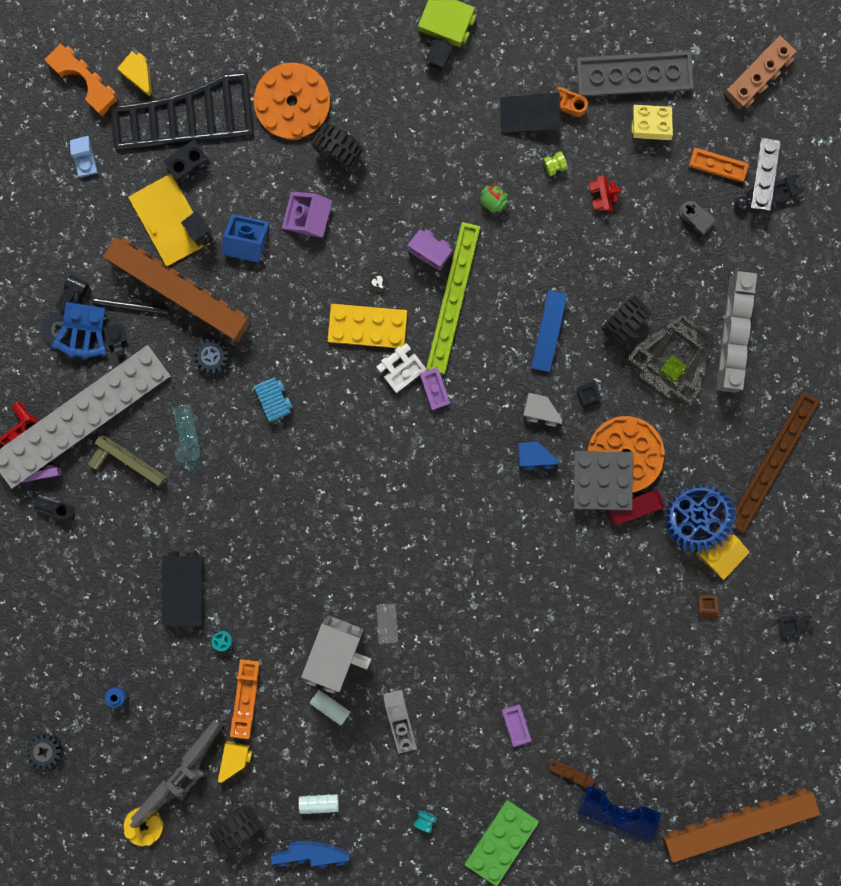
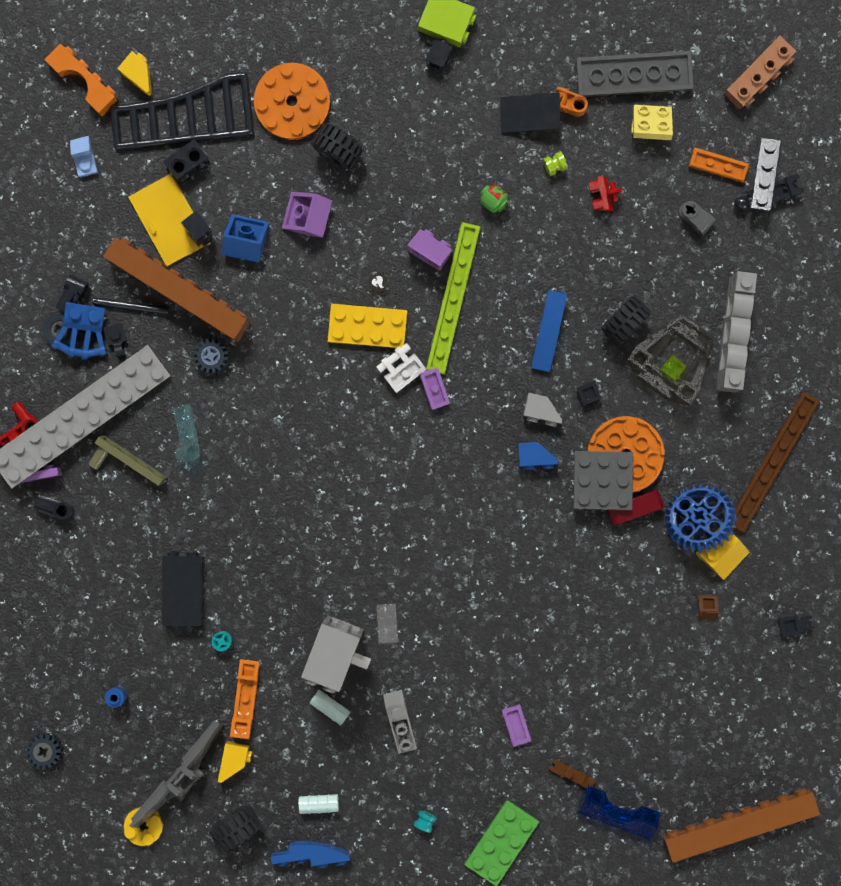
(272, 399): dark azure brick -> none

